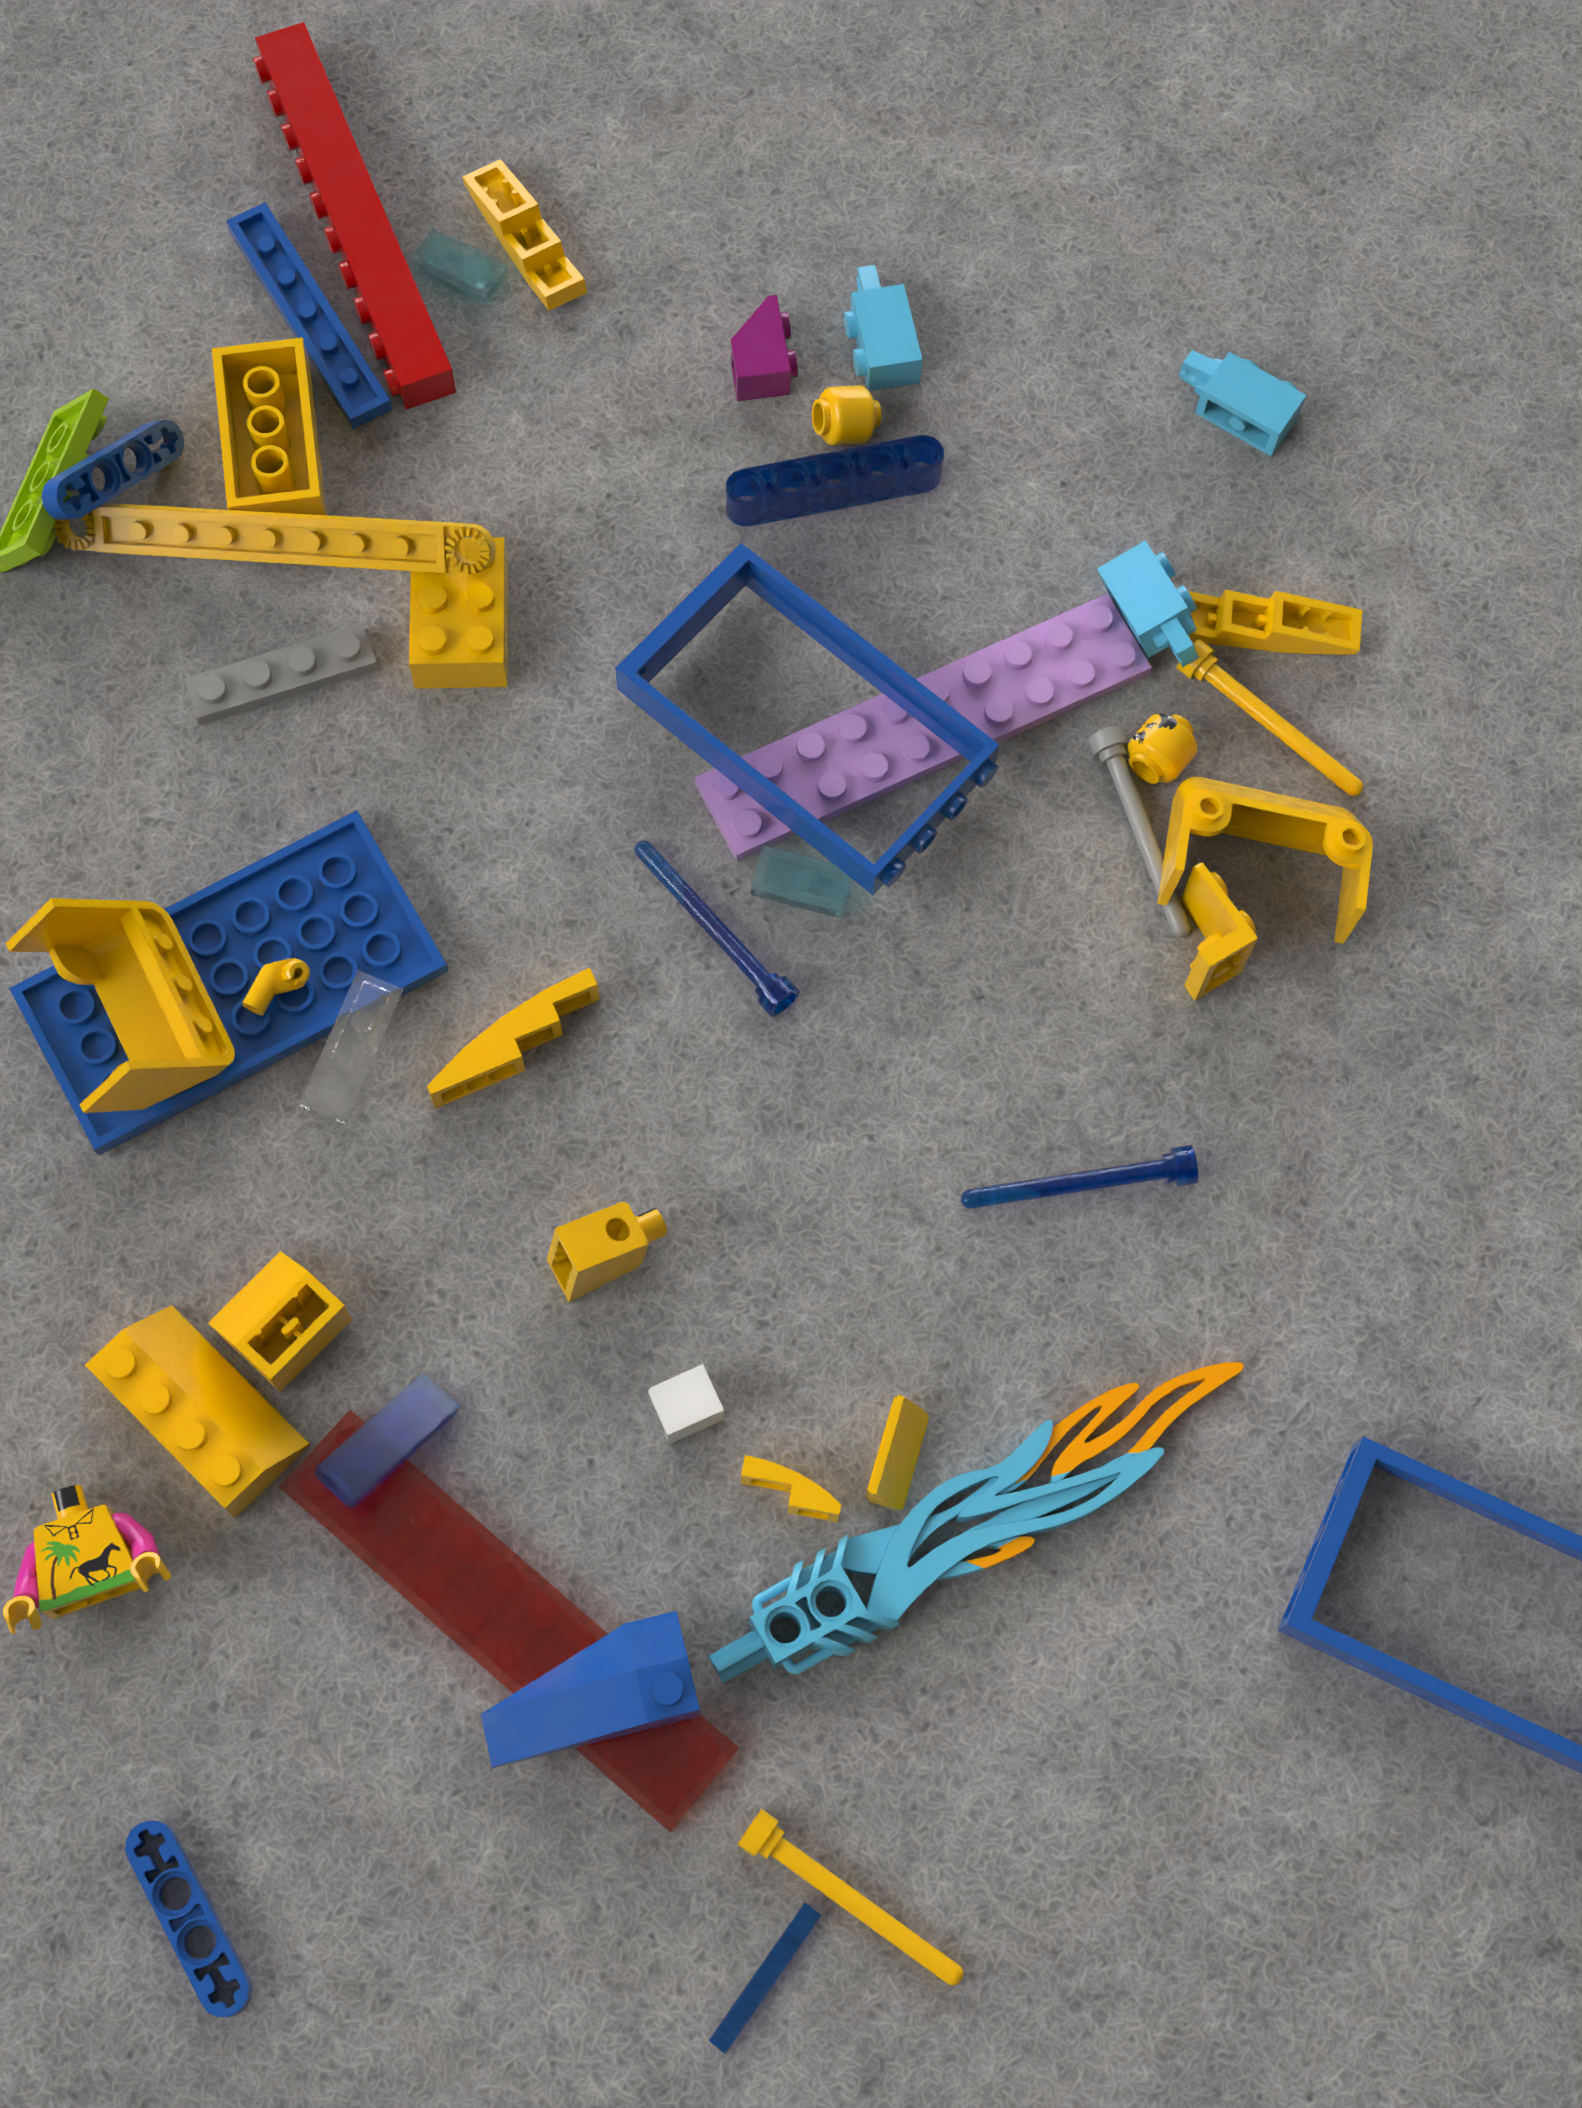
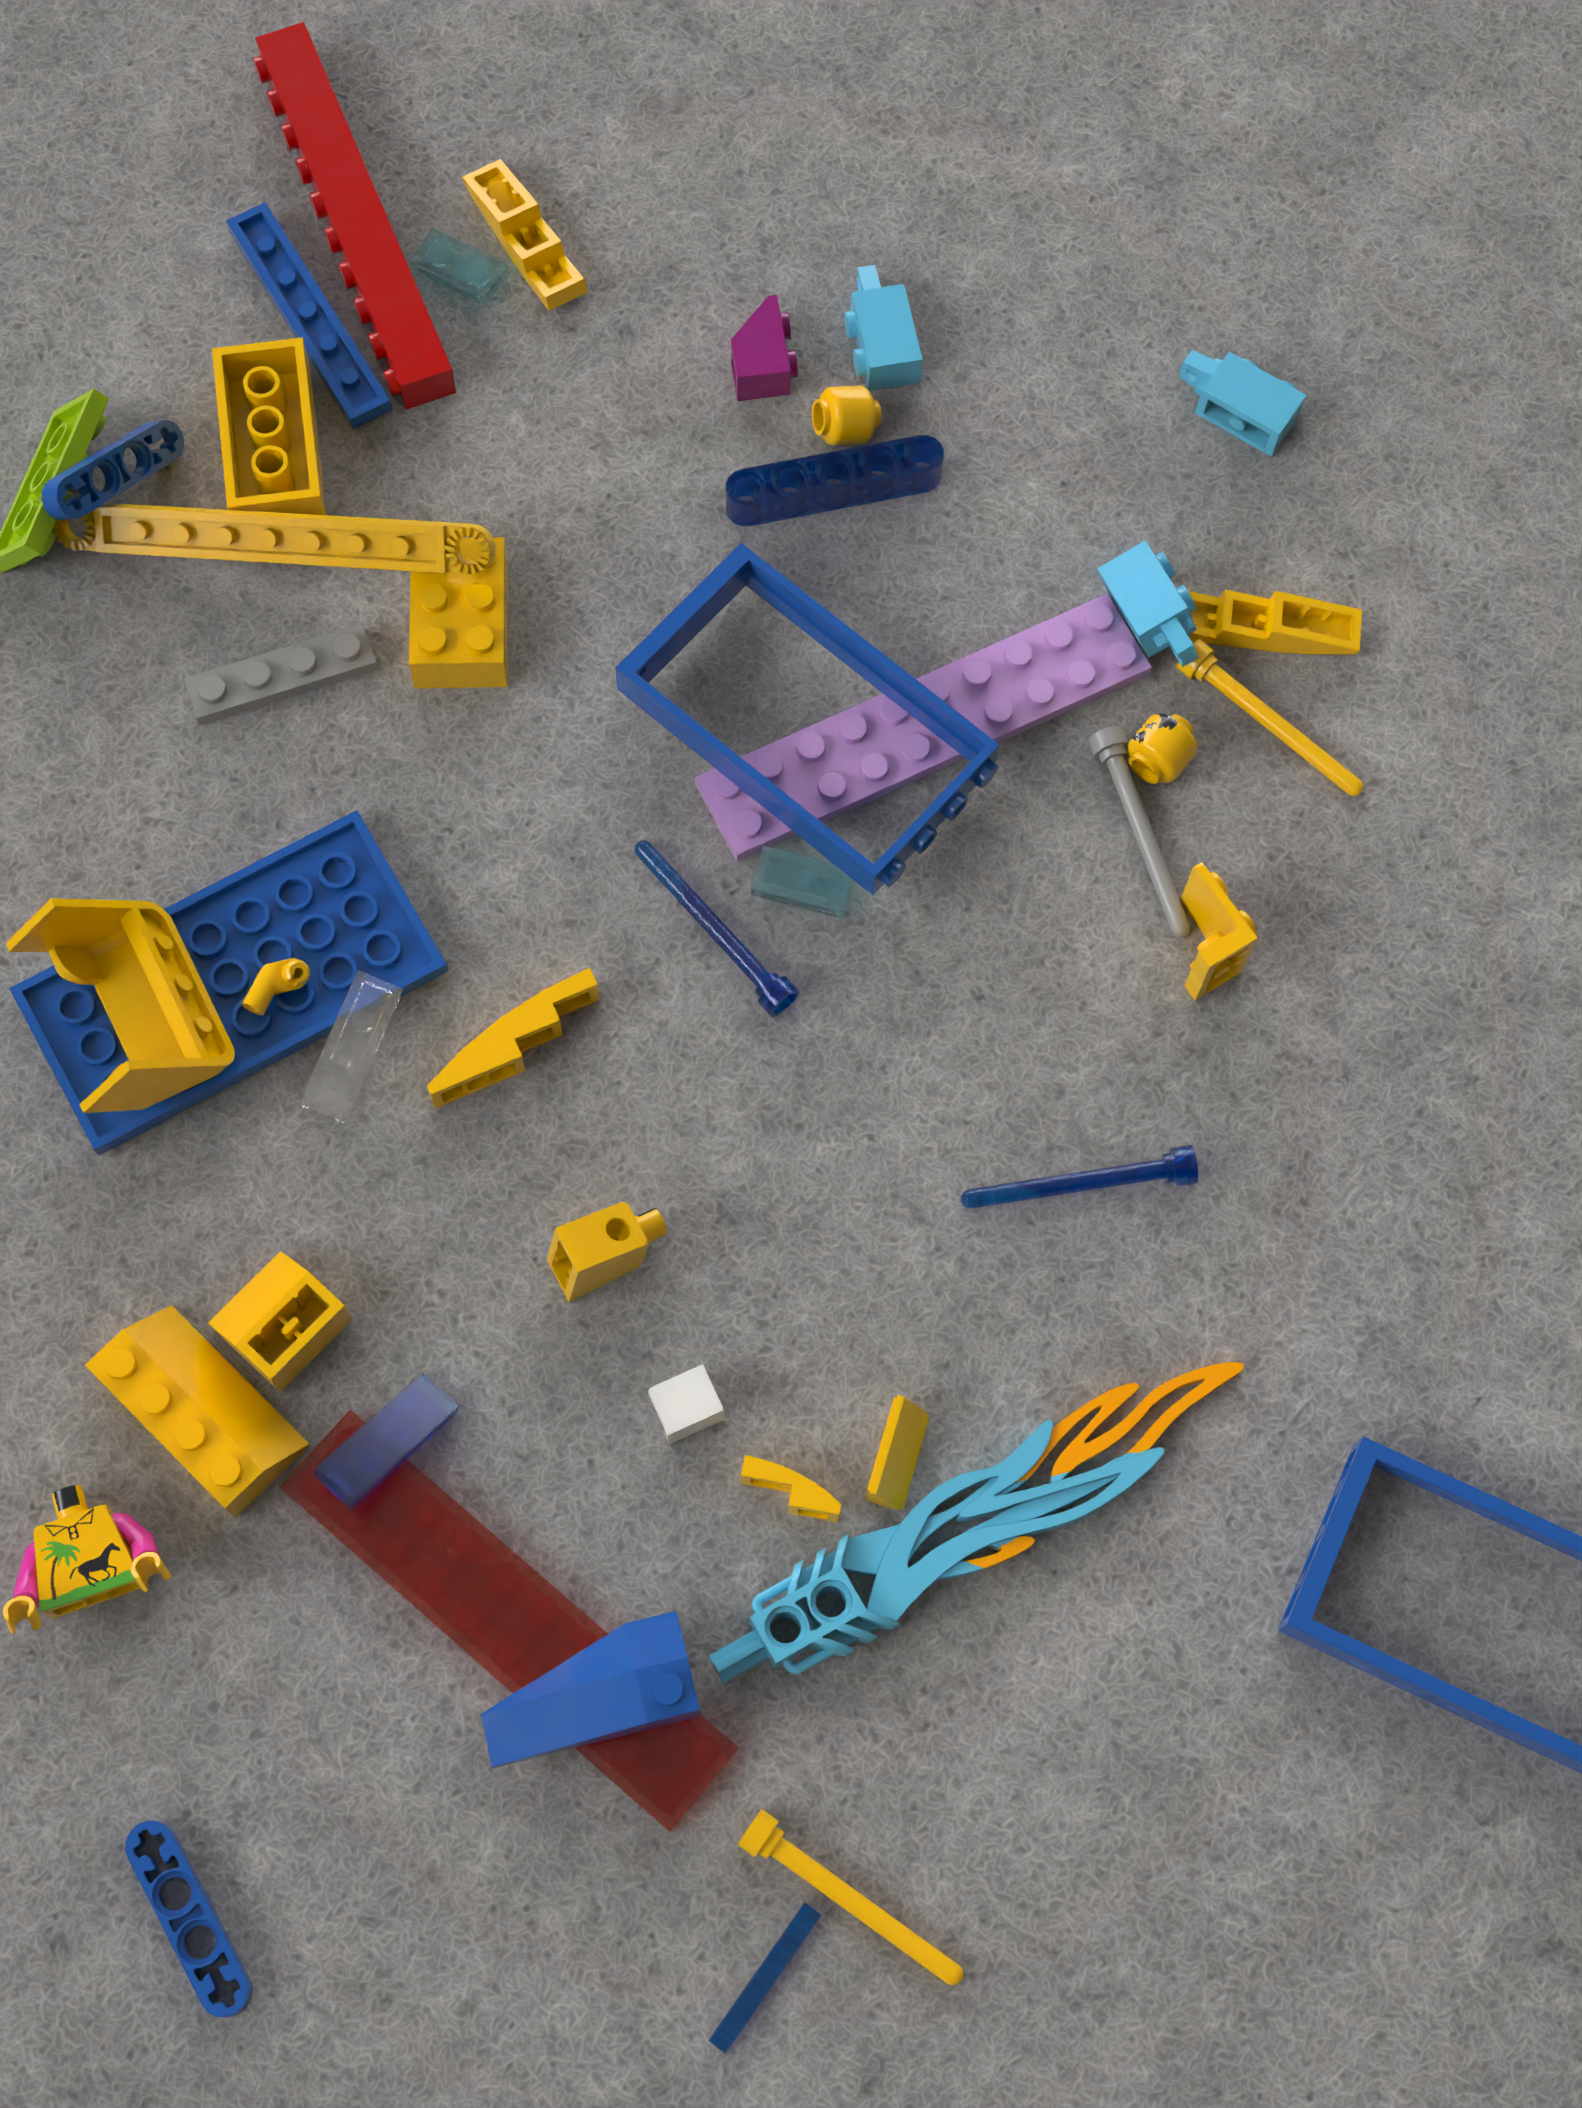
(1218, 807): yellow windscreen -> none

